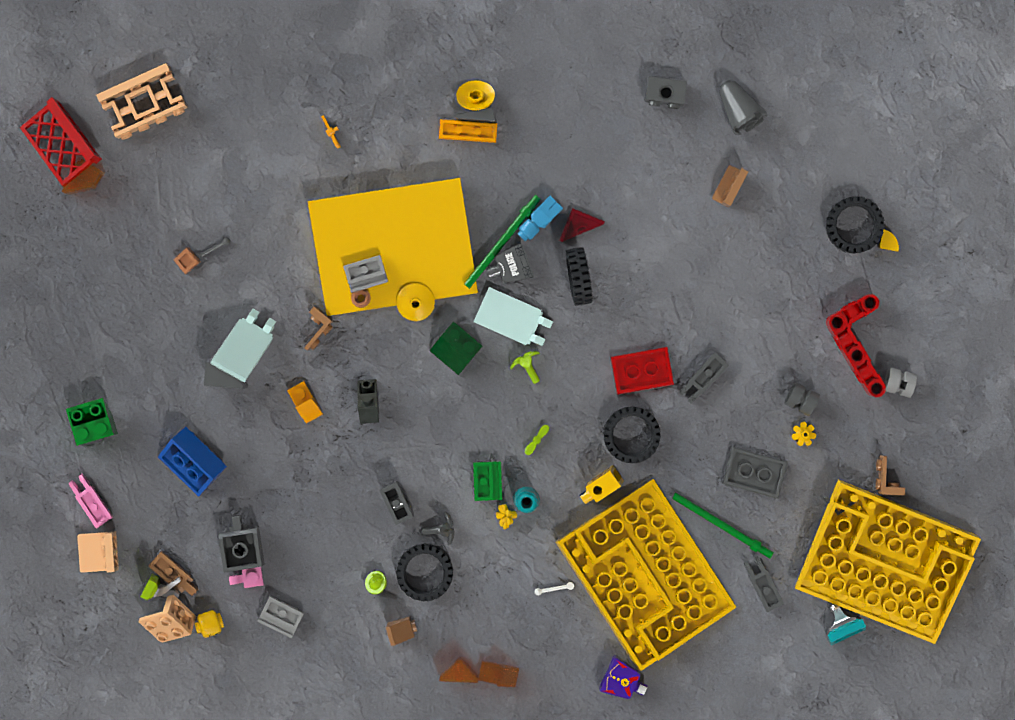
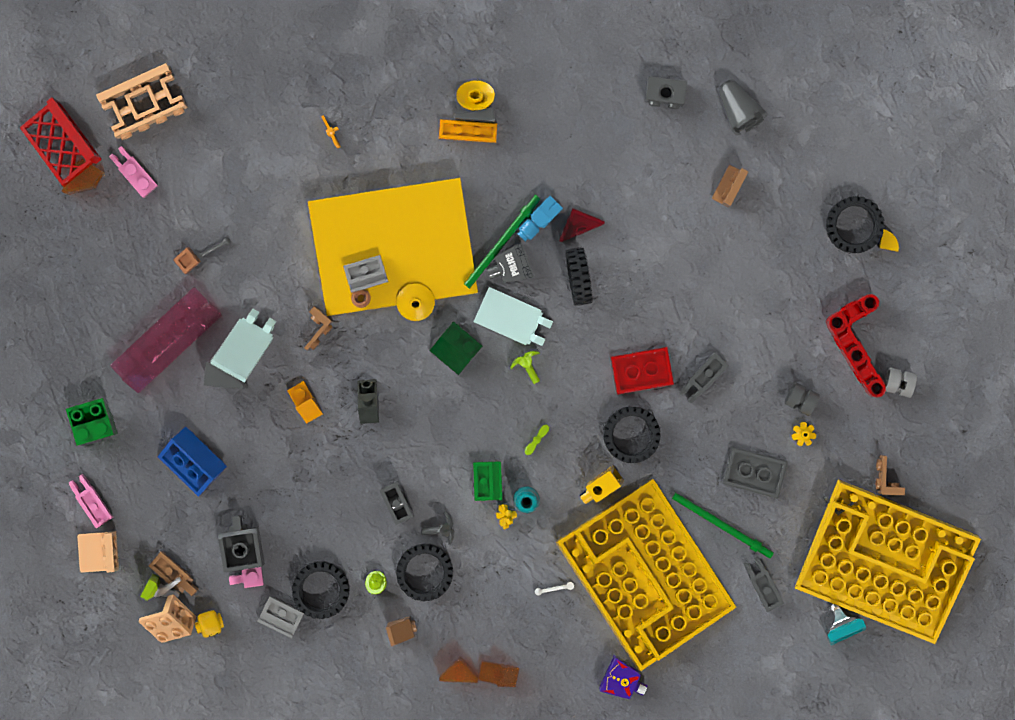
(134, 173): none -> bright pink hinge
(166, 340): none -> clear pink slope
(311, 611): none -> black tyre

